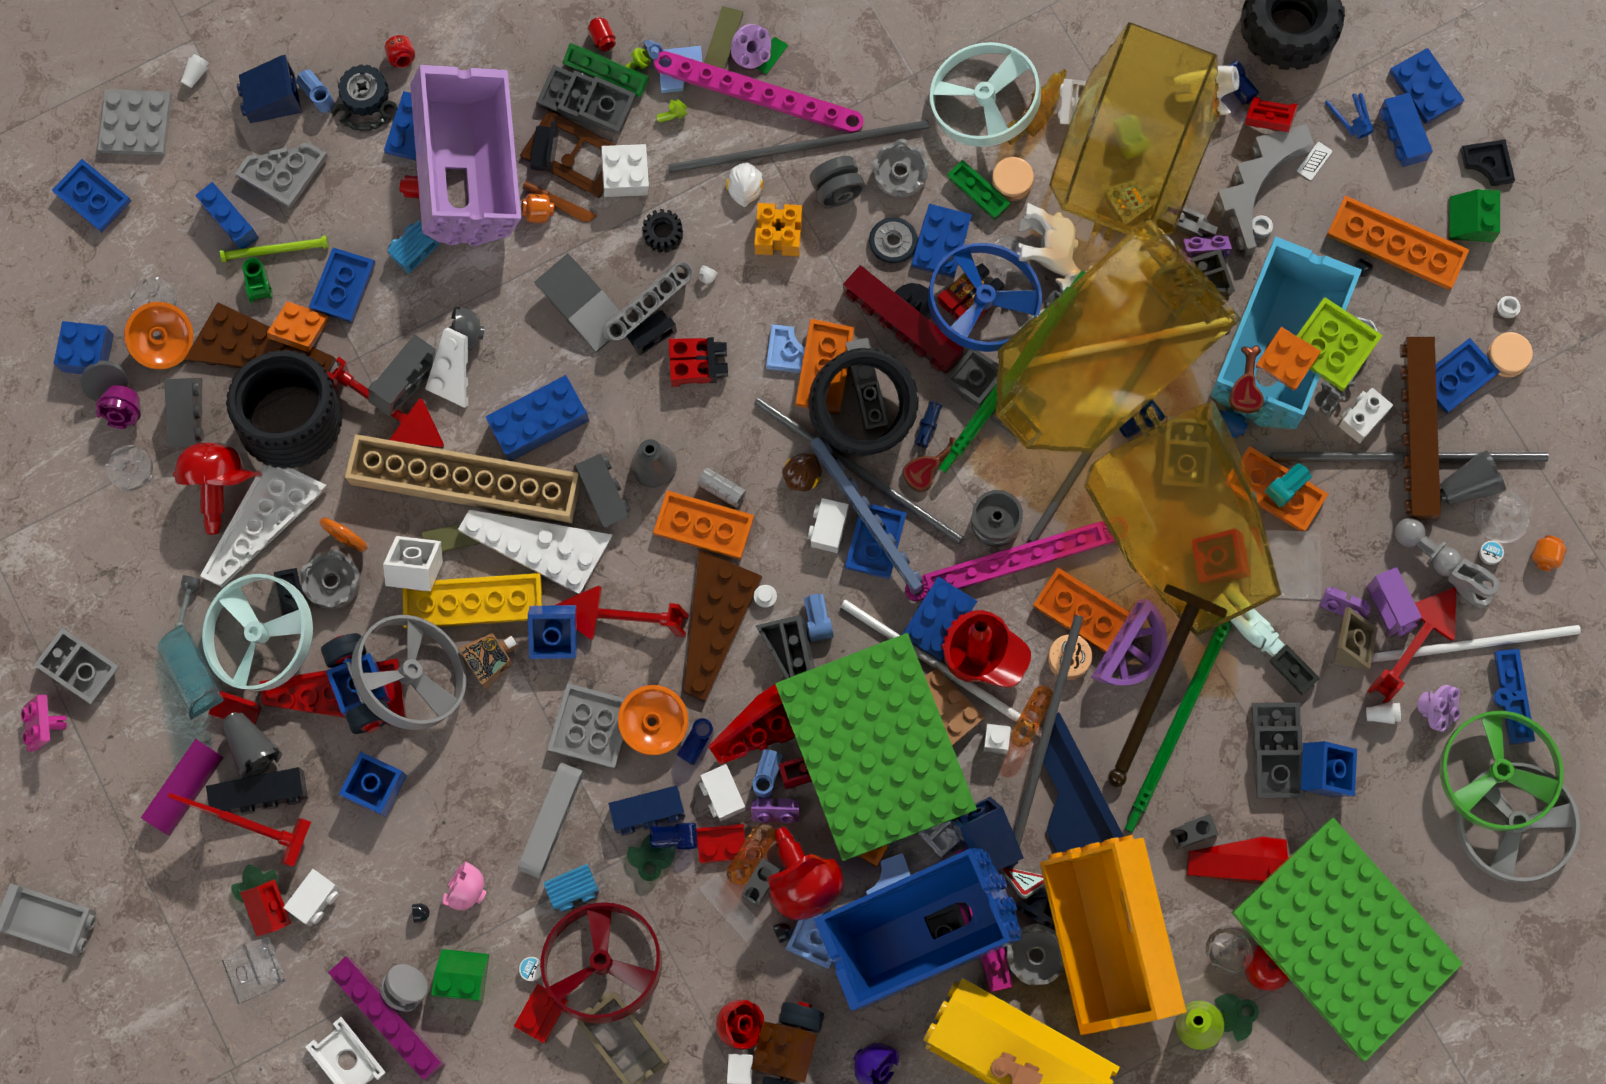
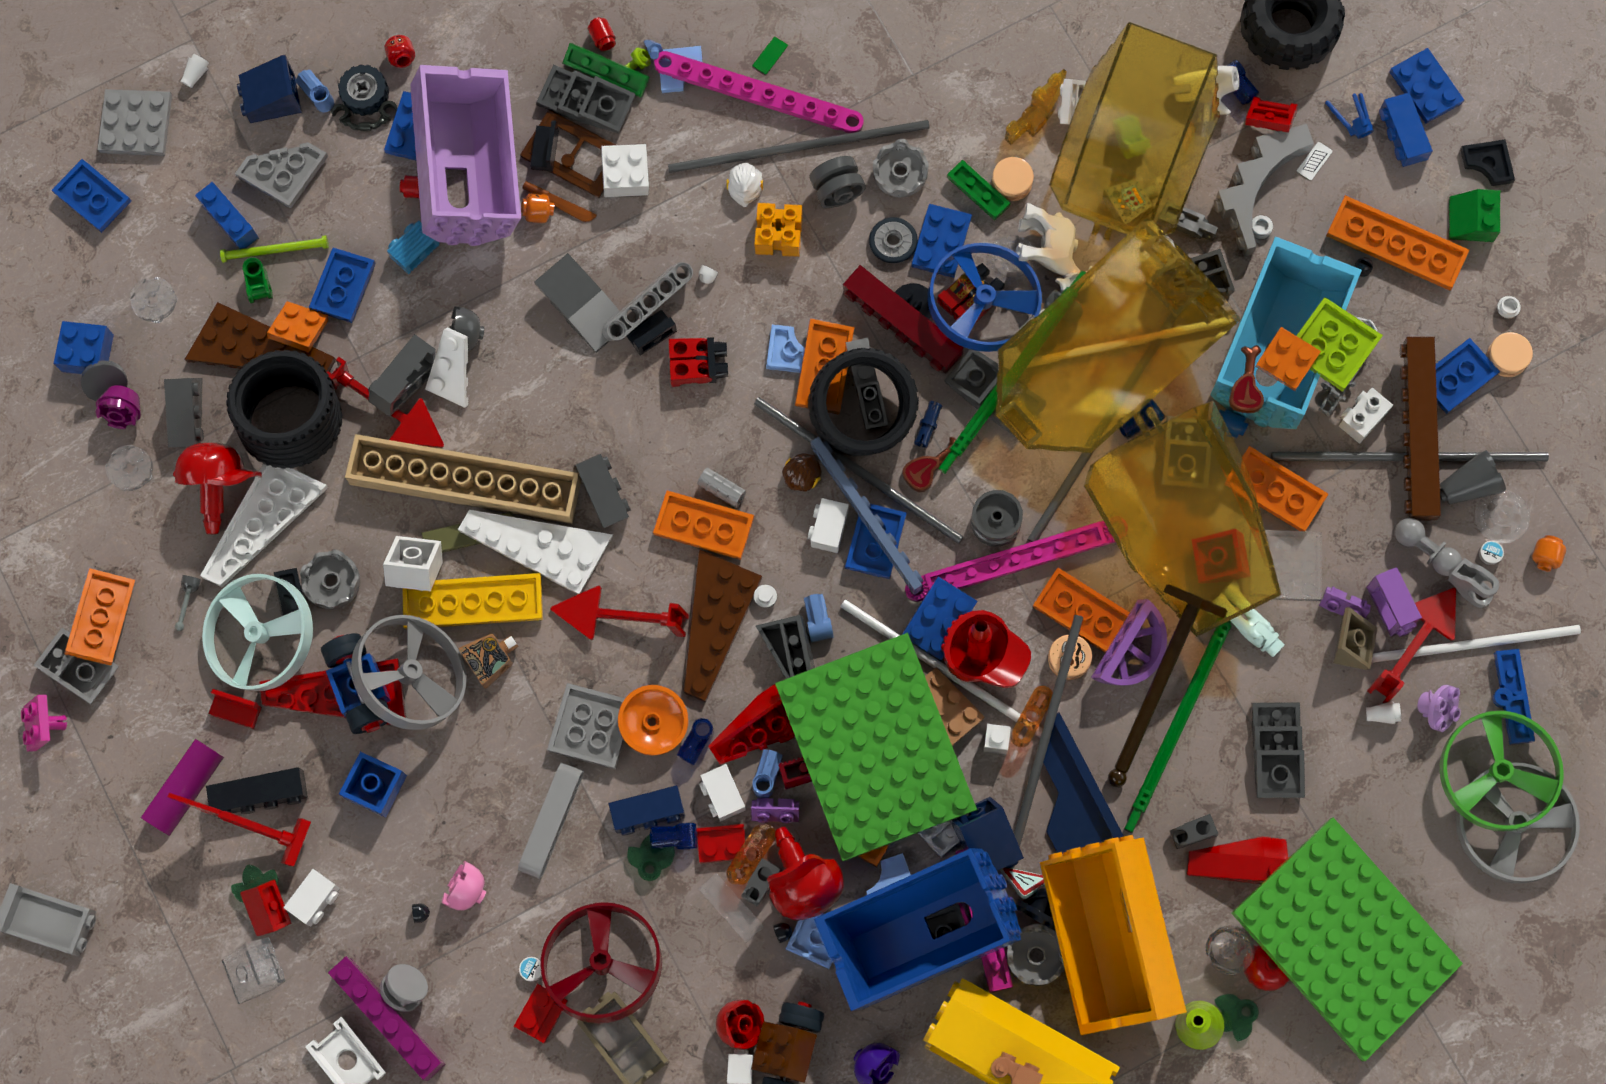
(99, 617): none -> orange plate
(175, 335): orange dish -> none
(188, 672): clear light blue brick -> none
(249, 746): dark grey cone -> none
(343, 534): orange plate -> none
(460, 975): green slope -> none
(537, 418): blue brick -> none
(552, 632): blue brick -> none
(571, 888): dark azure brick -> none
(653, 464): dark grey cone -> none
(662, 218): black tyre -> none
(677, 109): lime plate -> none
(720, 44): olive tile -> none
(751, 46): lavender plate -> none
(986, 92): light aqua piece -> none
(1198, 246): medium lavender hinge -> none
(1284, 488): teal piece -> none
(1294, 669): pearl dark grey plate -> none
(1328, 769): blue brick -> none

